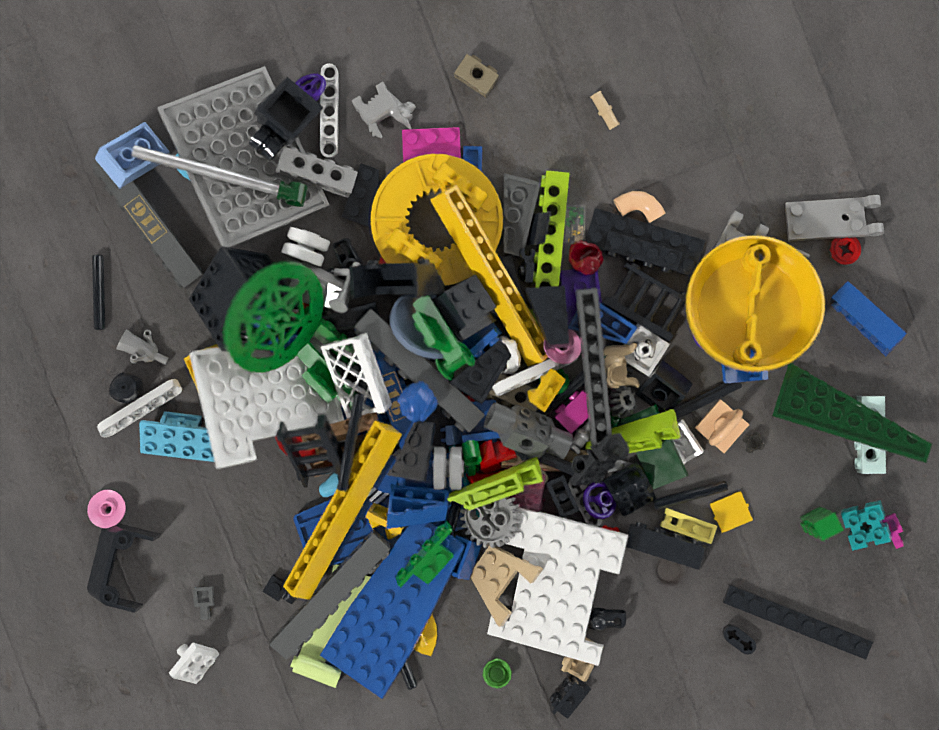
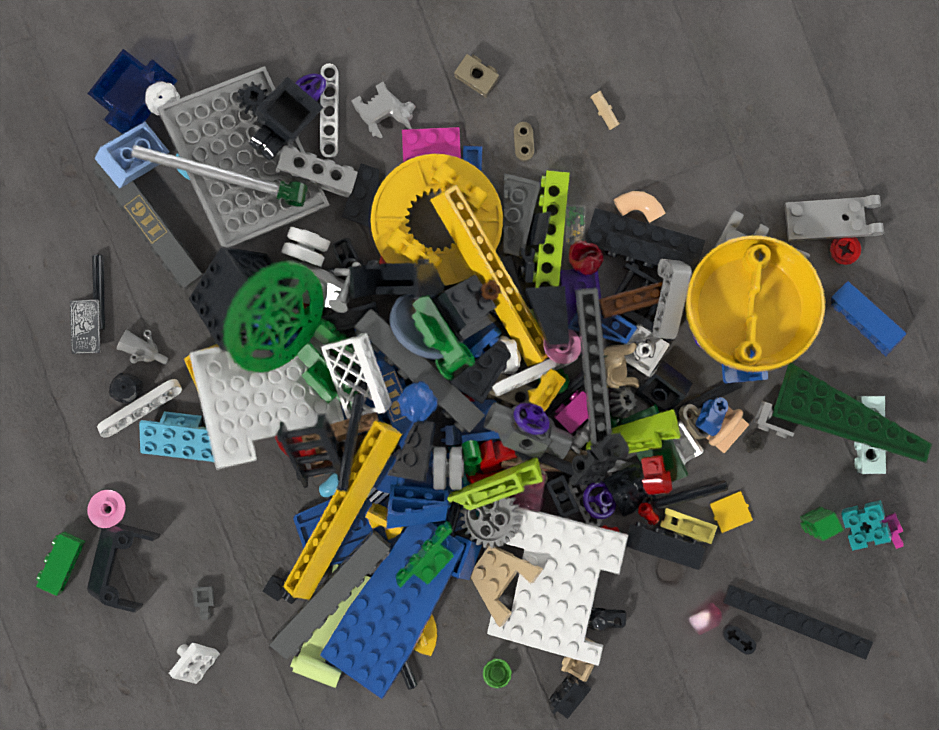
(59, 563): none -> green brick
(85, 326): none -> sticker
(124, 90): none -> clear blue windscreen
(153, 92): none -> white hair
(246, 92): none -> black gear
(490, 285): none -> reddish brown plate
(522, 141): none -> dark tan plate
(534, 416): none -> dark purple piece
(630, 300): none -> reddish brown tile
(646, 510): none -> red pin
(655, 479): none -> red brick
(672, 297): none -> light grey beam
(690, 421): none -> dark tan plate
(706, 619): none -> clear pink bracket
(712, 416): none -> blue piece
(764, 413): none -> light grey bracket

